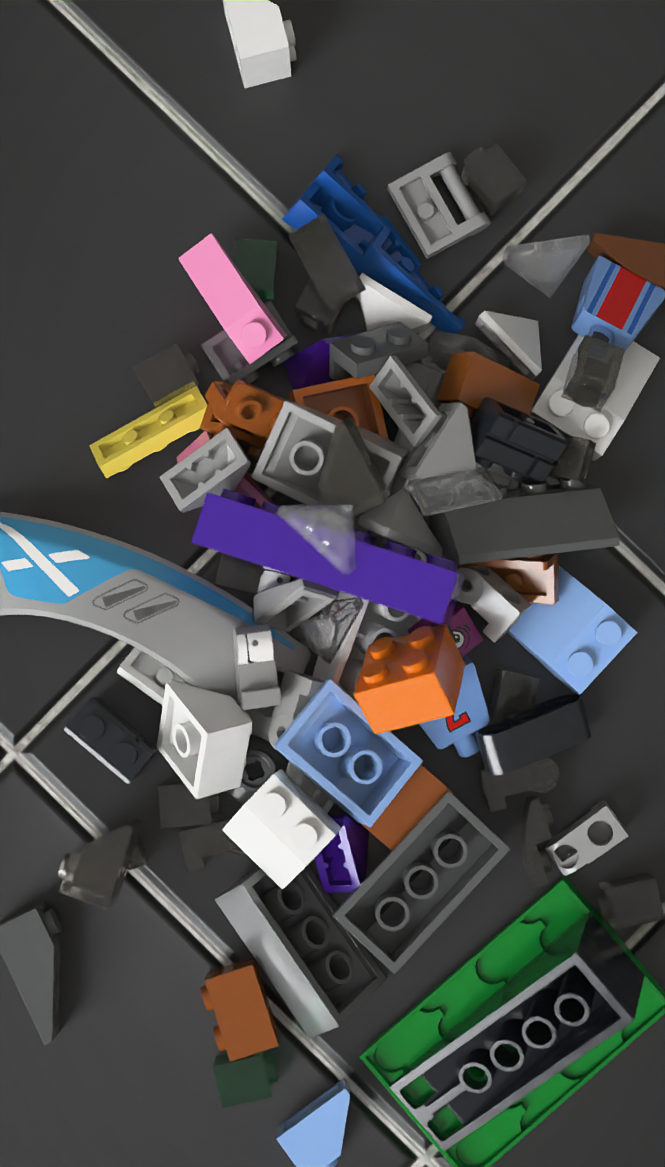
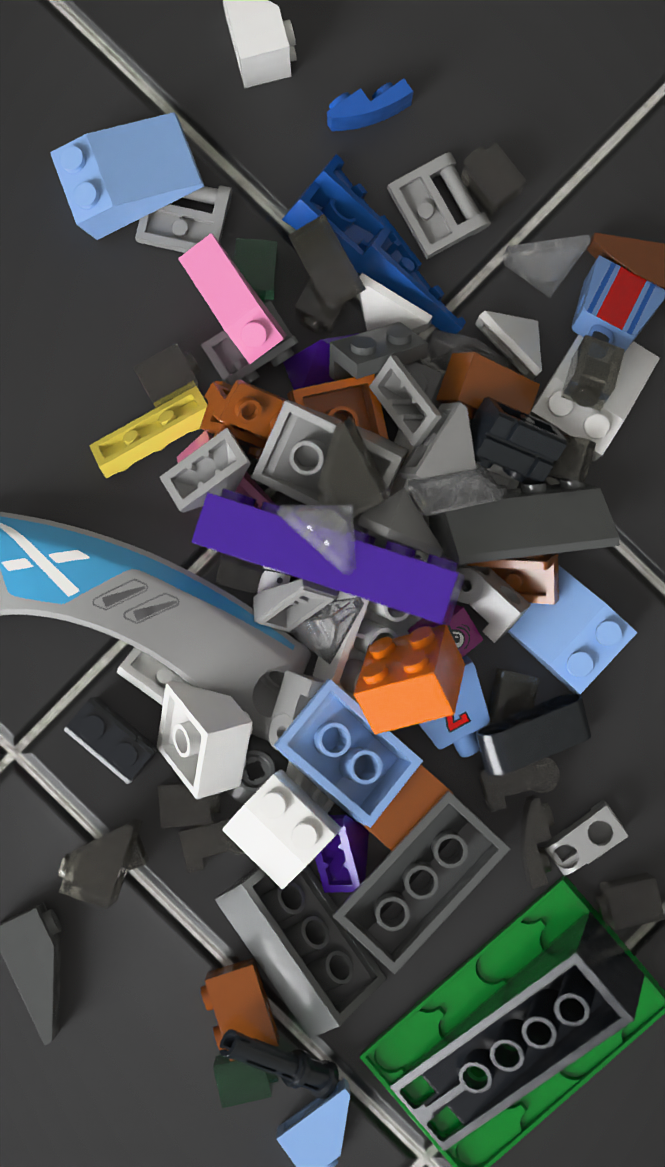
(126, 172): none -> light blue slope
(182, 227): none -> light grey plate
(255, 667): light grey leg -> none
(294, 1067): none -> black pin
(358, 111): none -> blue slope

